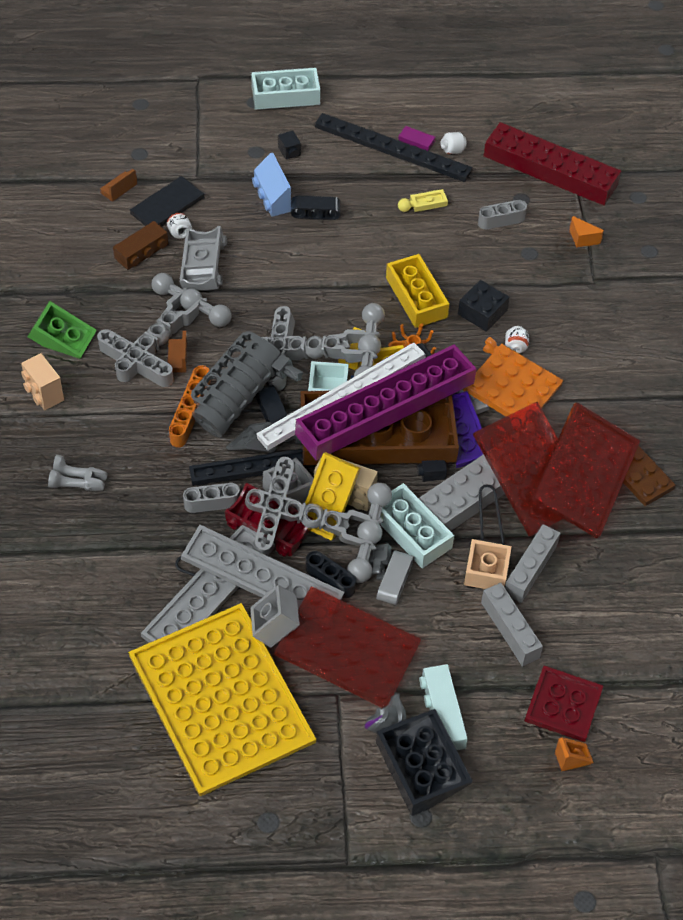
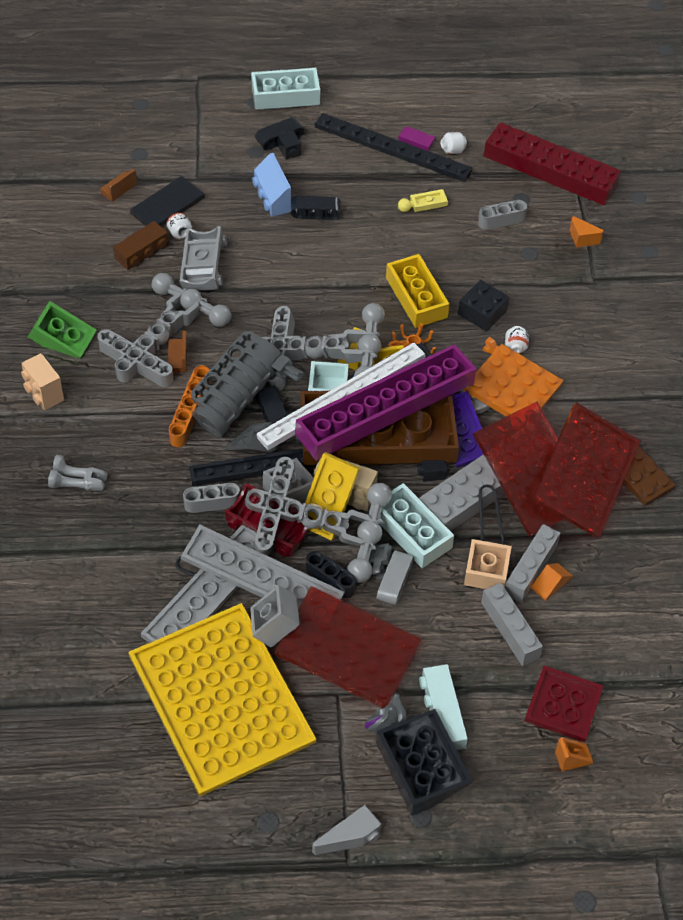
(268, 136): none -> black beam
(350, 833): none -> light grey slope
(551, 580): none -> orange slope

